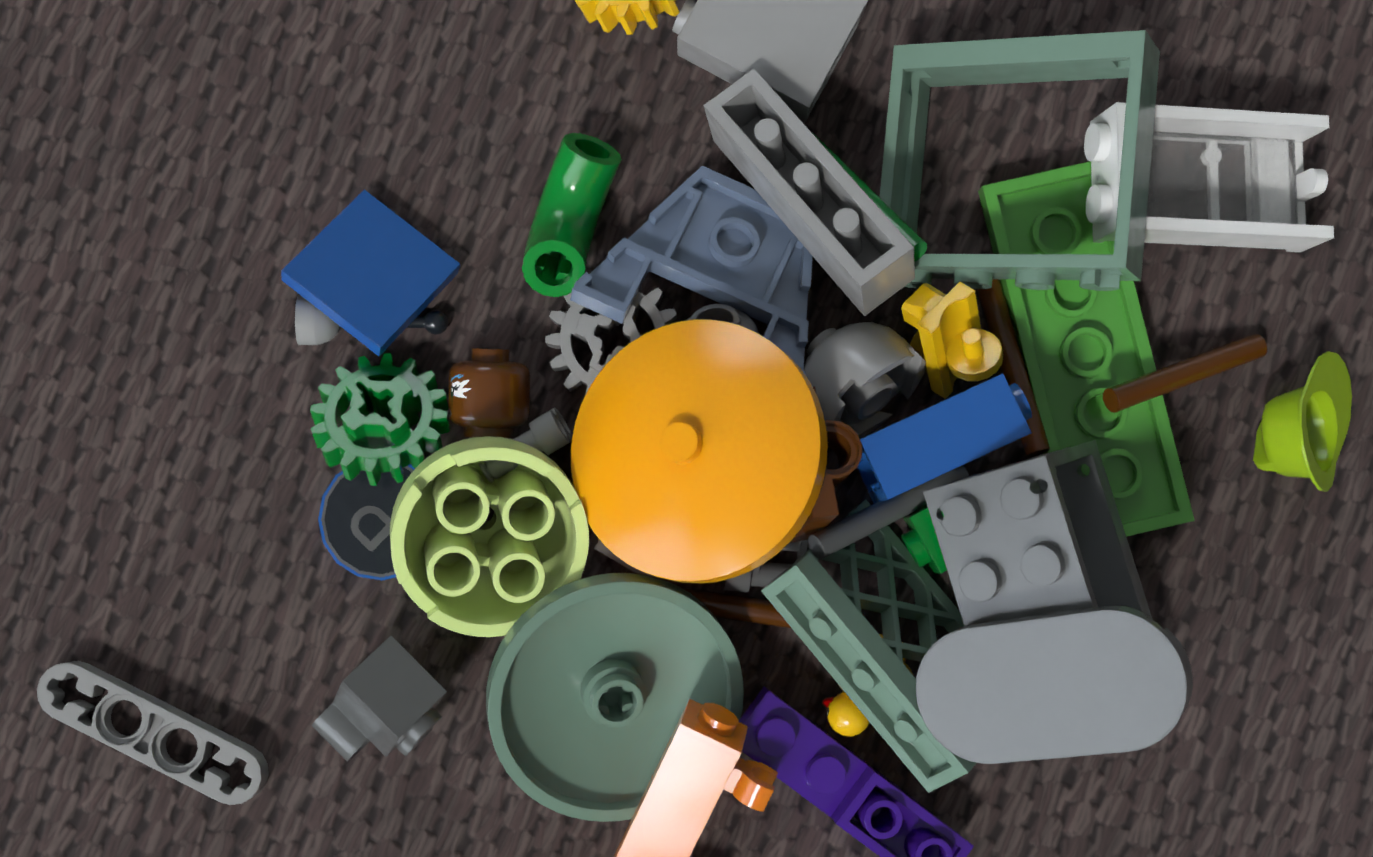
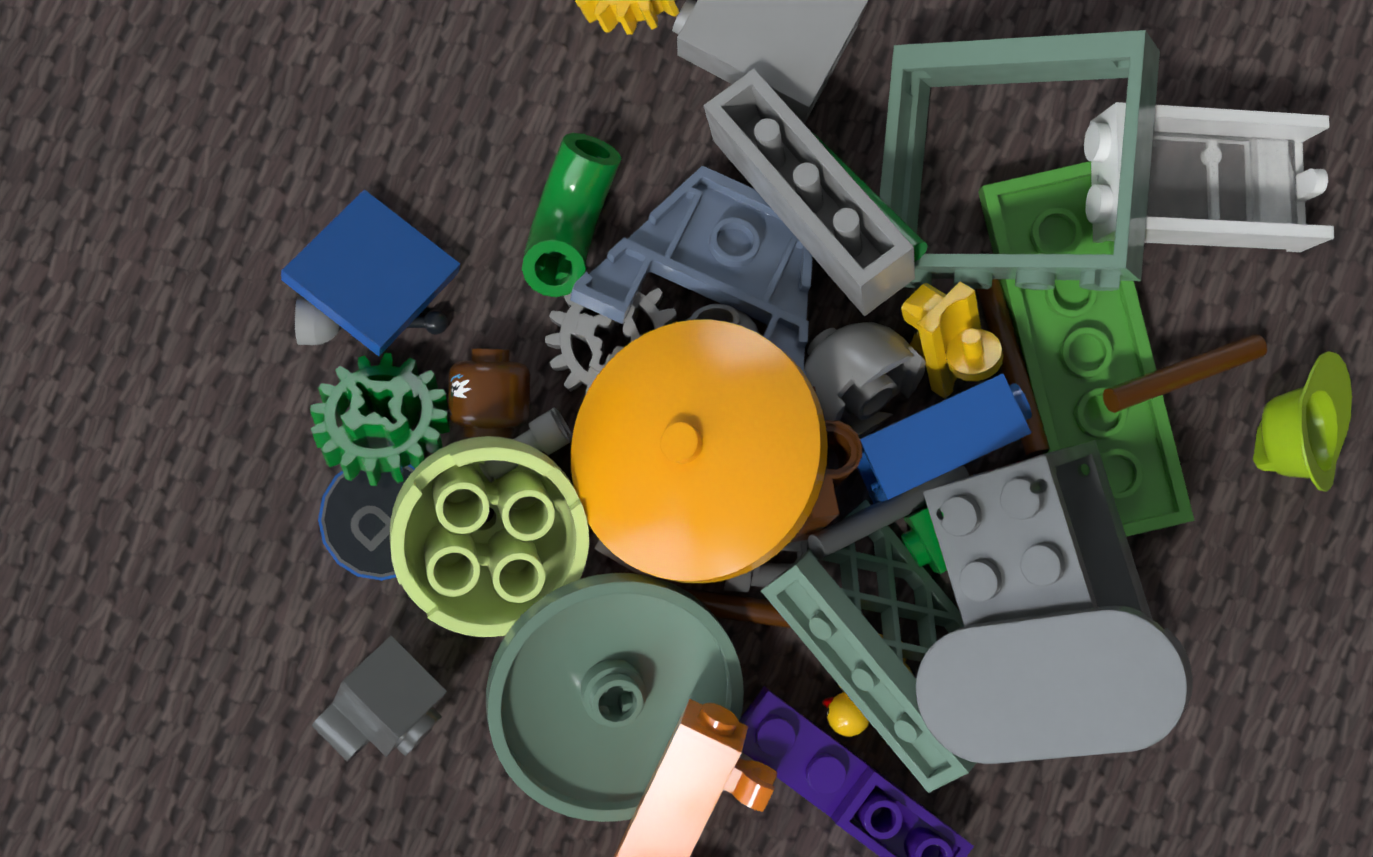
(150, 740): light grey beam -> none

